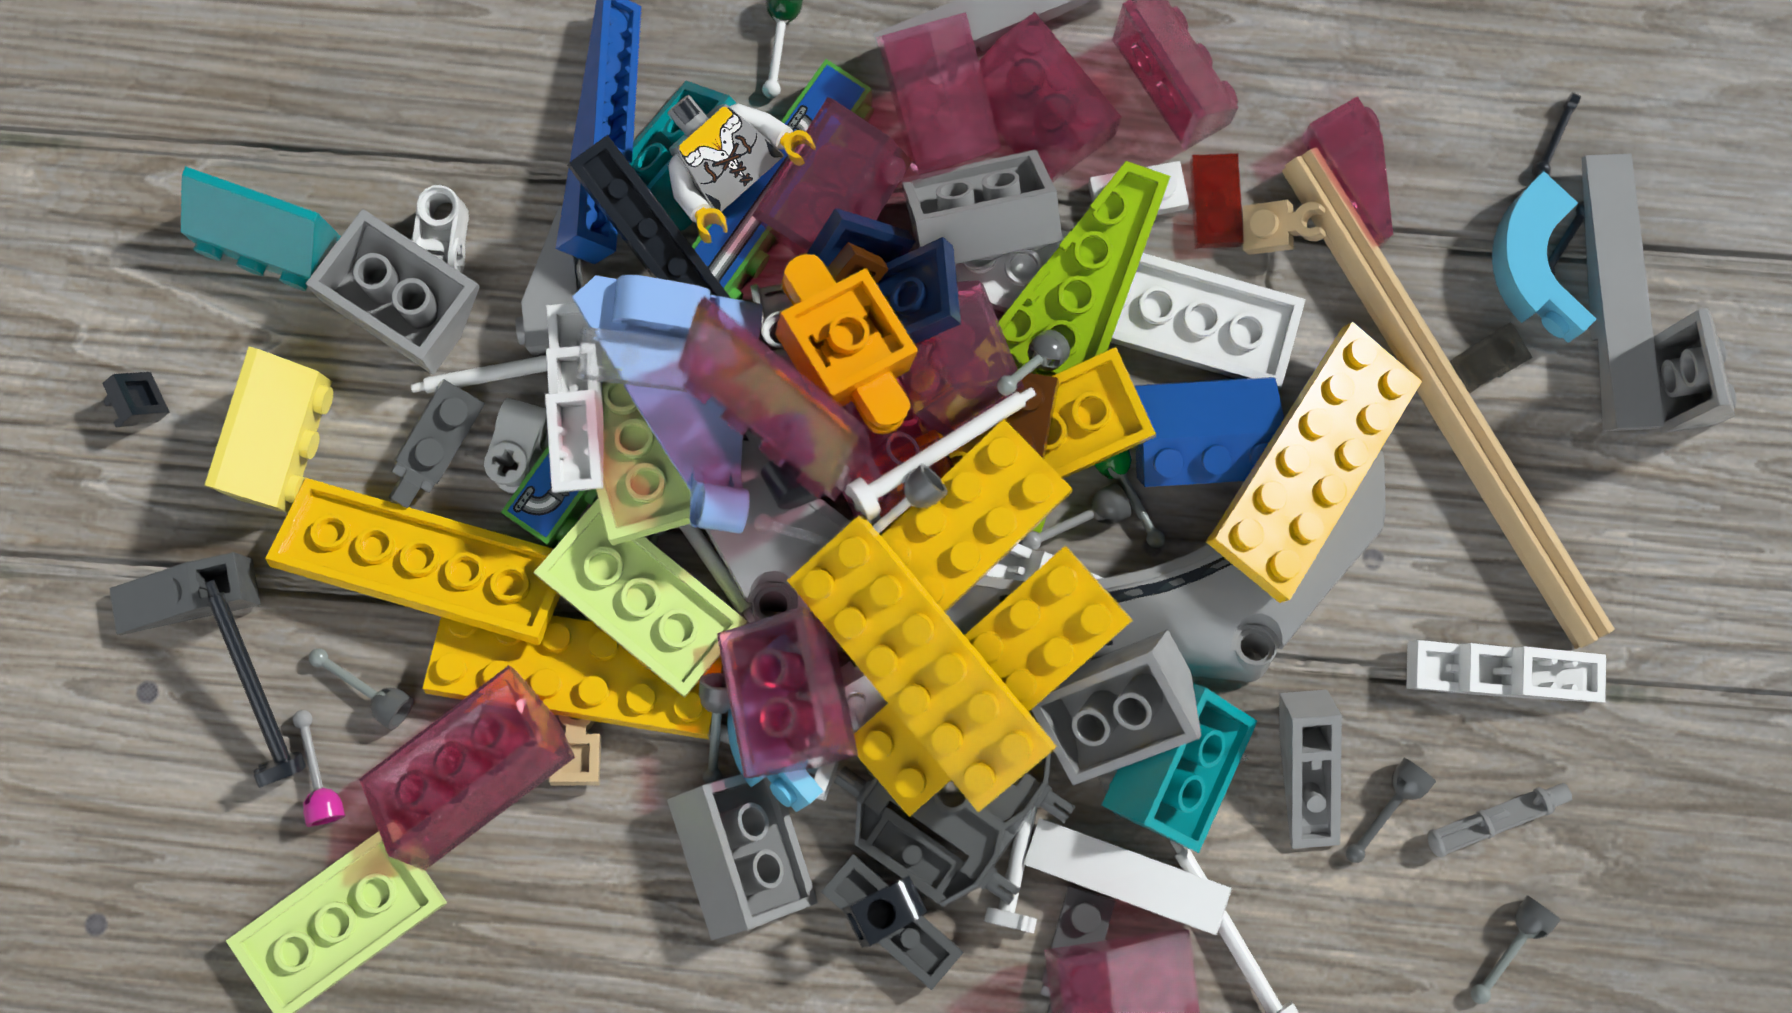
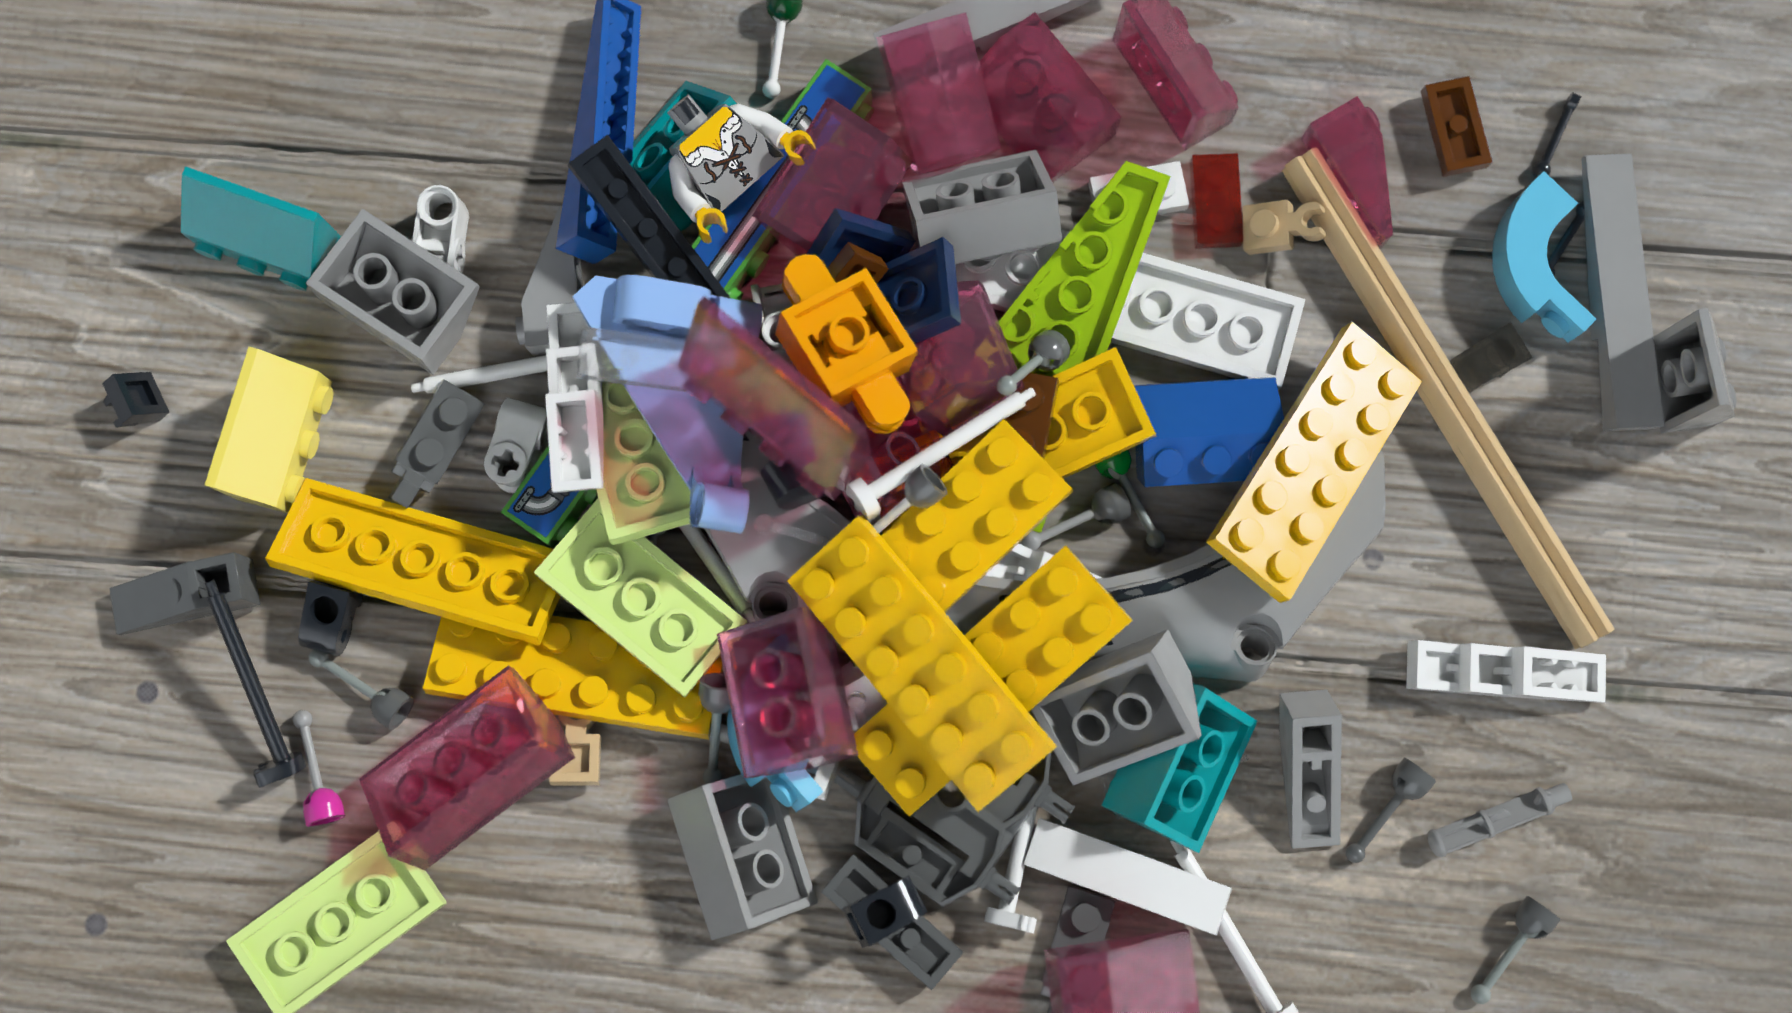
(327, 617): none -> black leg
(1456, 126): none -> reddish brown plate

